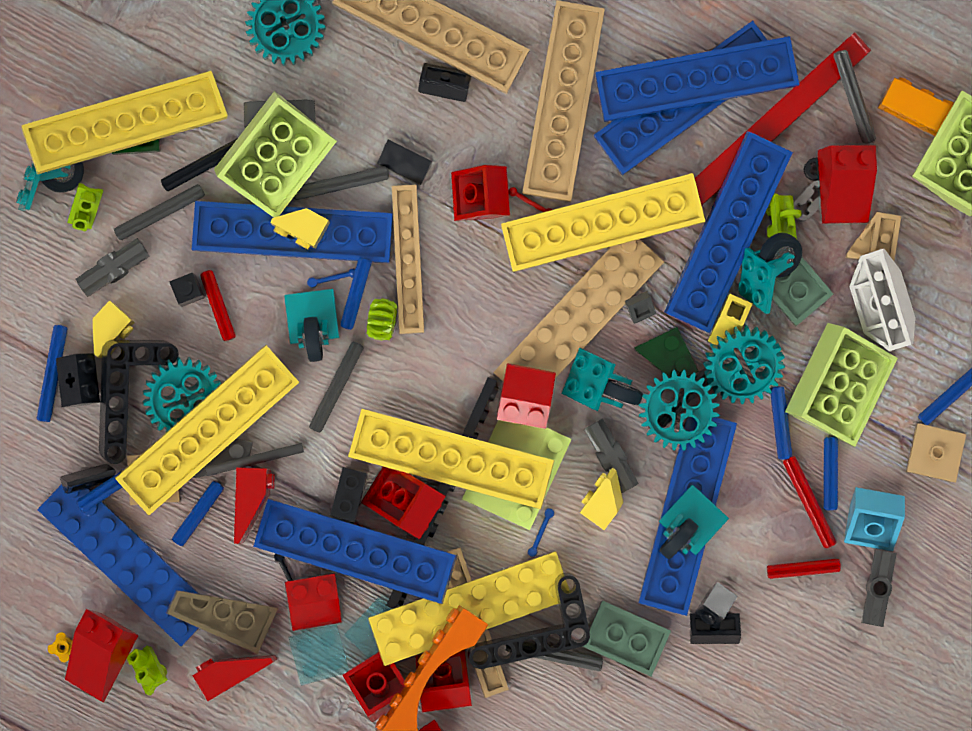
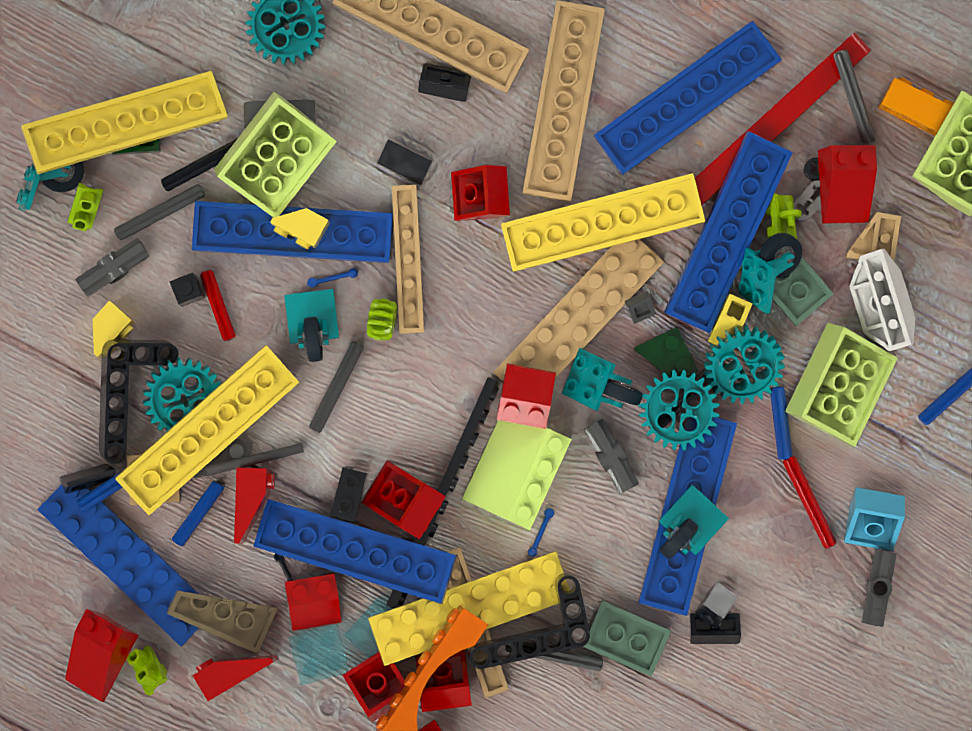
(51, 376): blue axle -> none
(54, 648): yellow plate -> none
(78, 380): black brick -> none
(342, 182): dark grey axle -> none
(355, 293): blue axle -> none
(451, 459): light yellow plate -> none
(513, 192): red hinge -> none
(605, 501): light yellow slope -> none
(697, 79): blue plate -> none
(803, 568): red axle -> none
(830, 473): blue axle -> none
(936, 453): tan plate -> none

